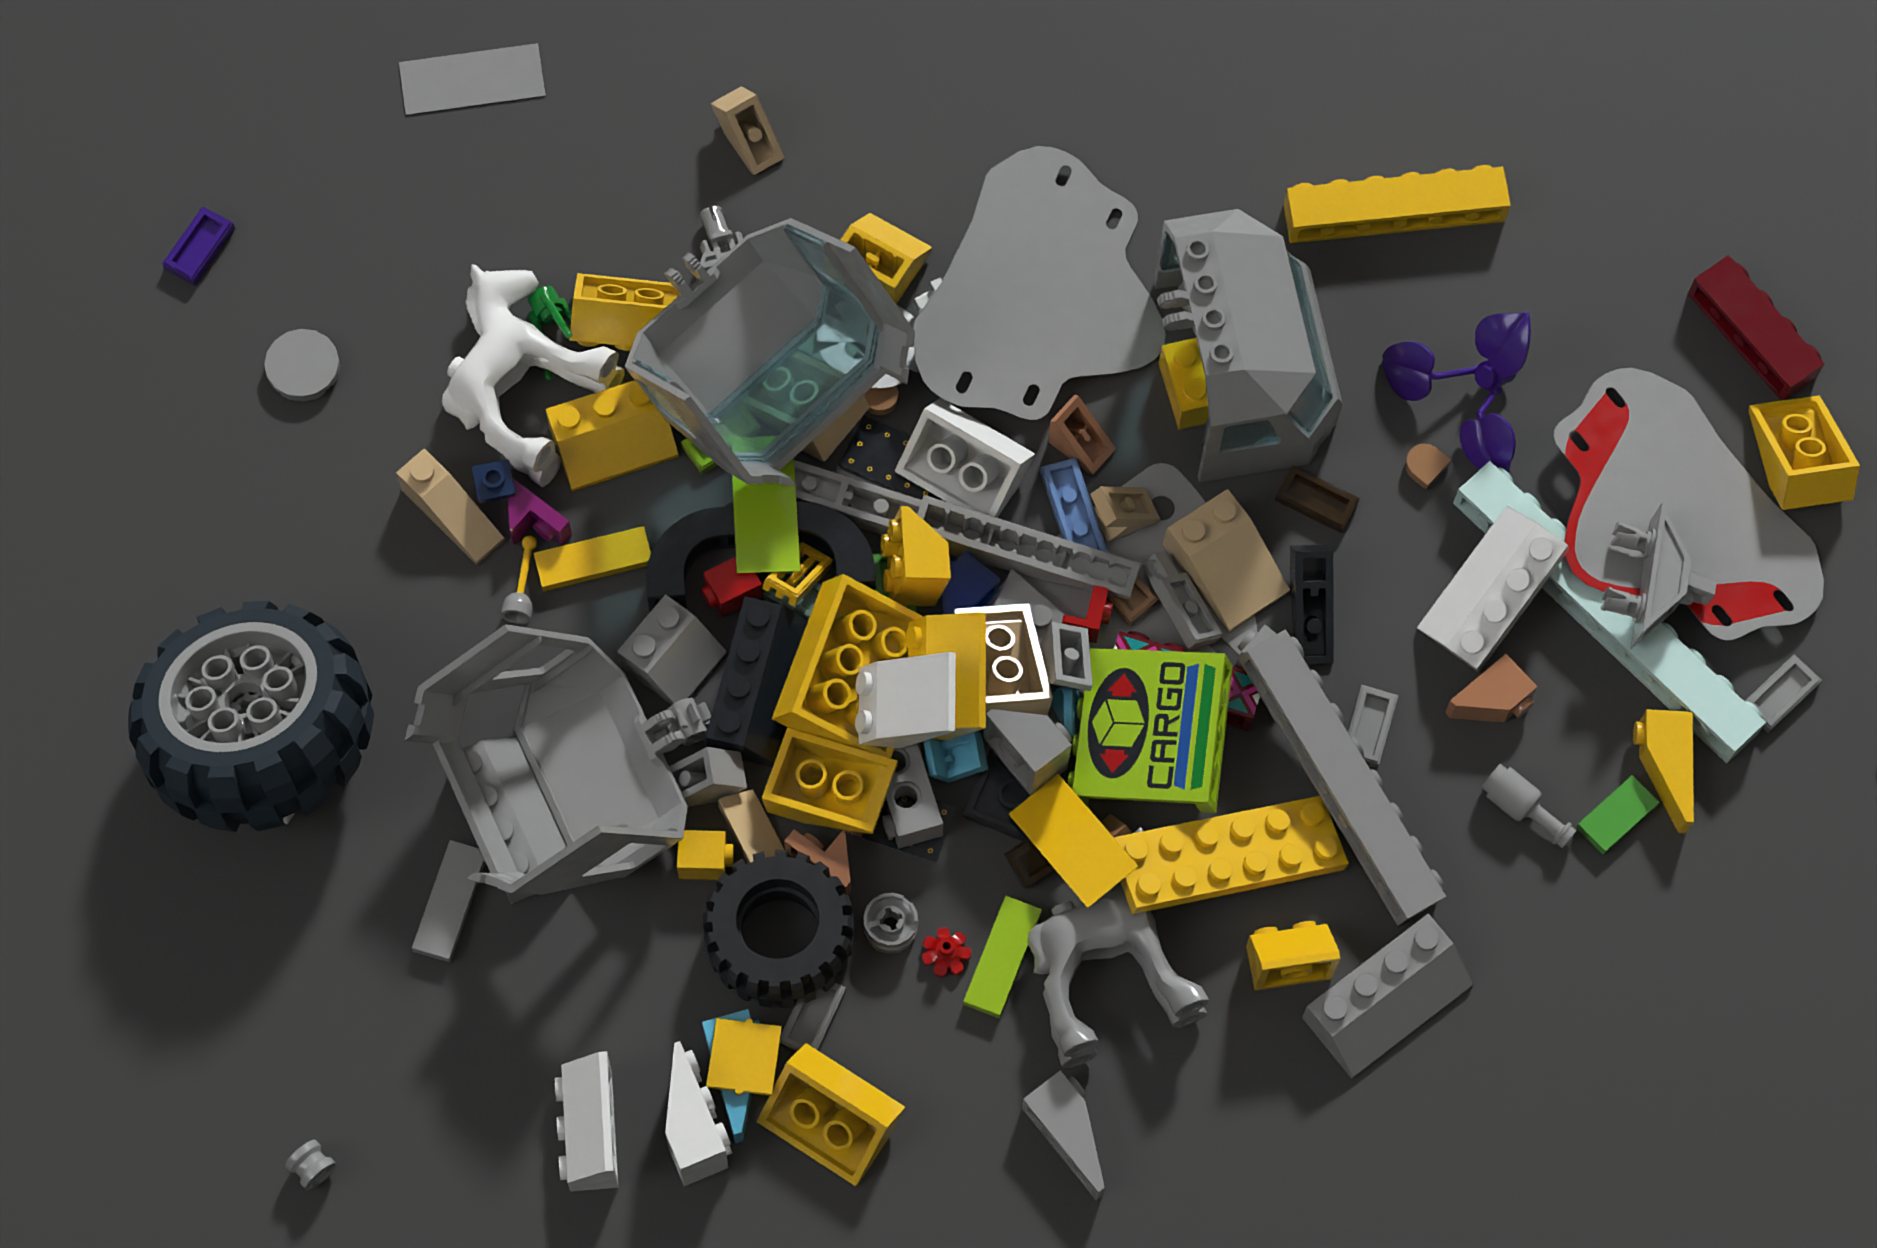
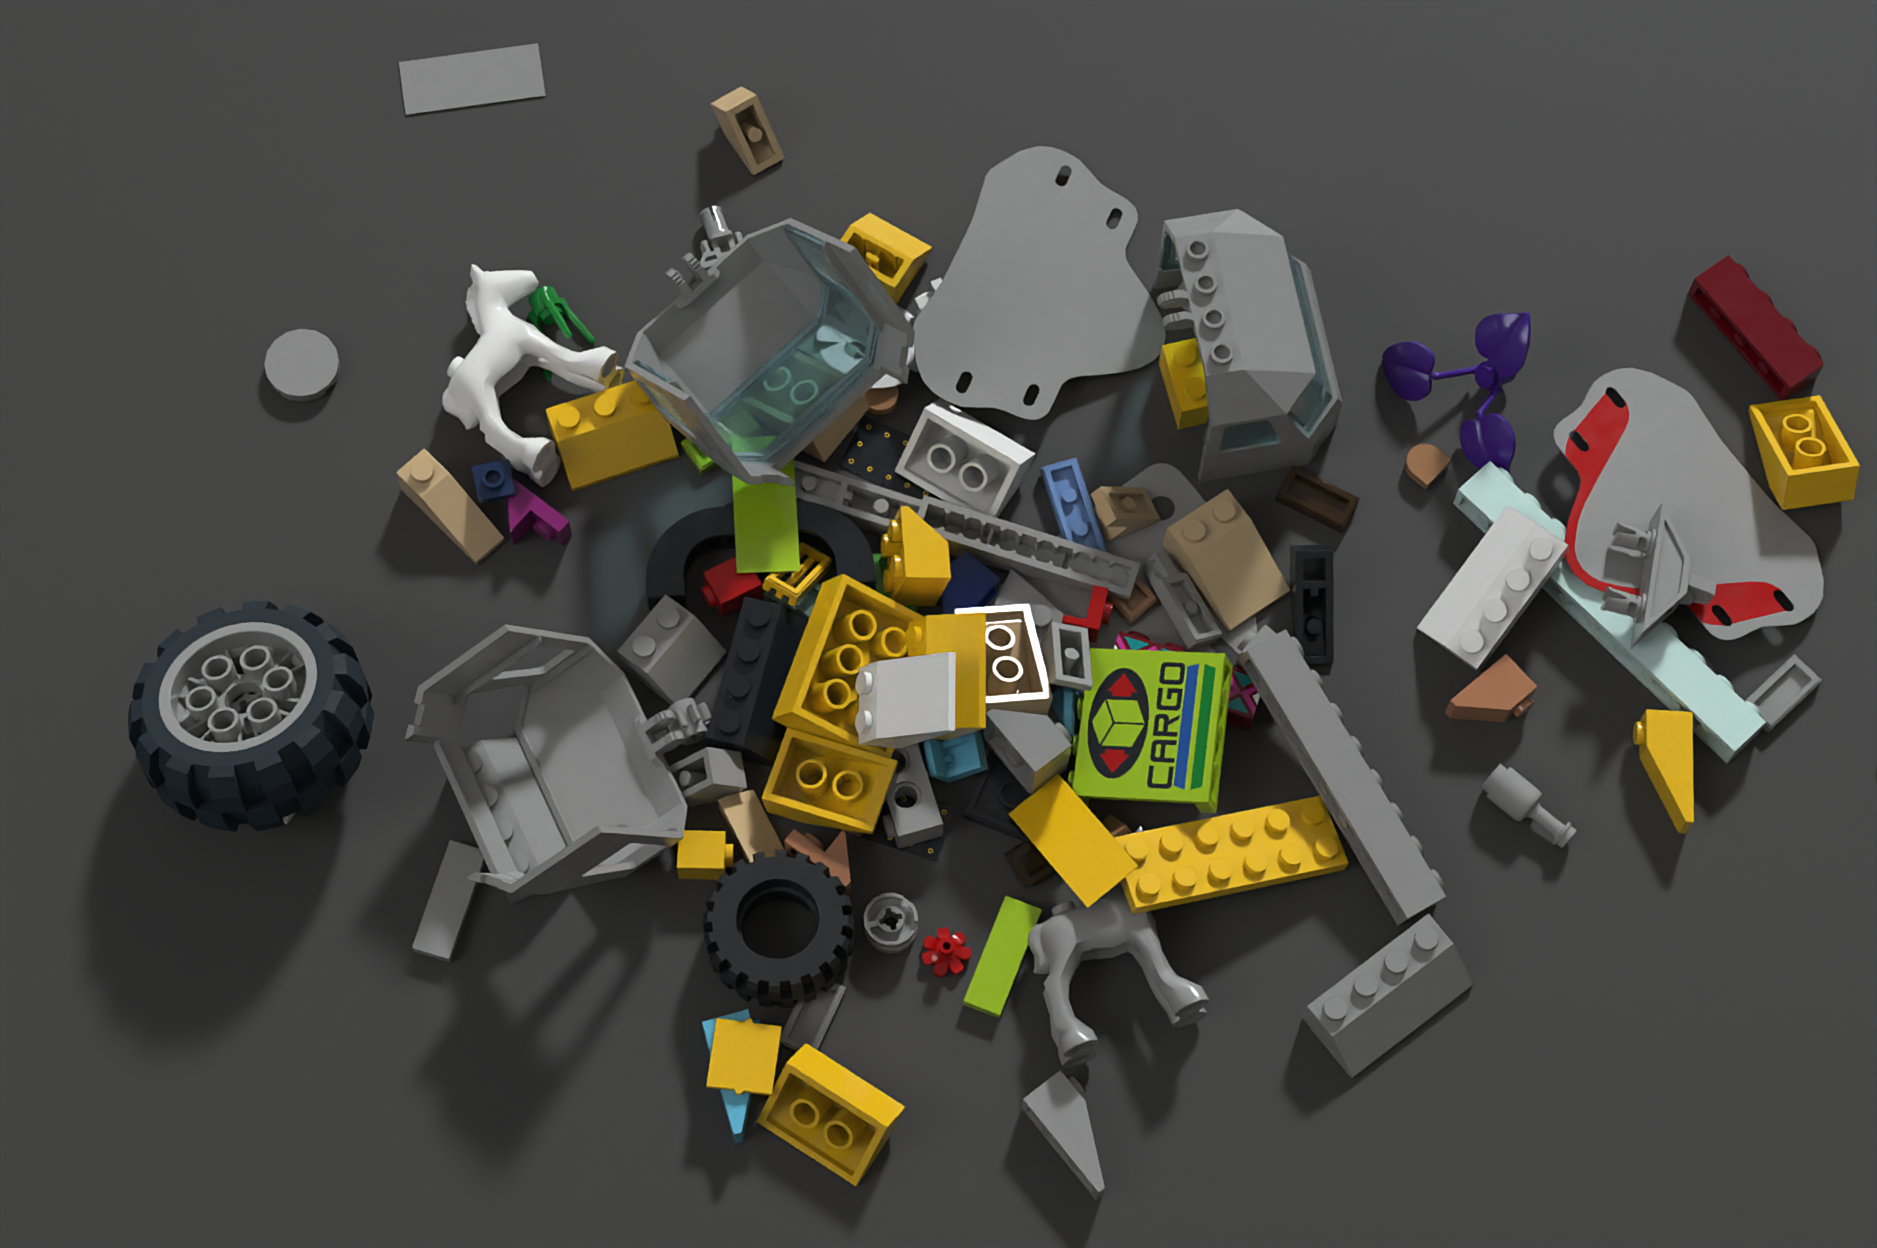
(198, 246): dark purple tile -> none
(310, 1165): light grey wheel -> none
(517, 606): light grey hinge -> none
(587, 1123): white slope -> none
(592, 558): yellow tile -> none
(615, 308): yellow slope -> none
(692, 1137): white slope -> none
(1080, 436): nougat slope -> none
(1292, 955): yellow slope -> none
(1372, 722): light grey tile -> none
(1396, 204): yellow brick -> none
(1617, 815): bright green tile -> none

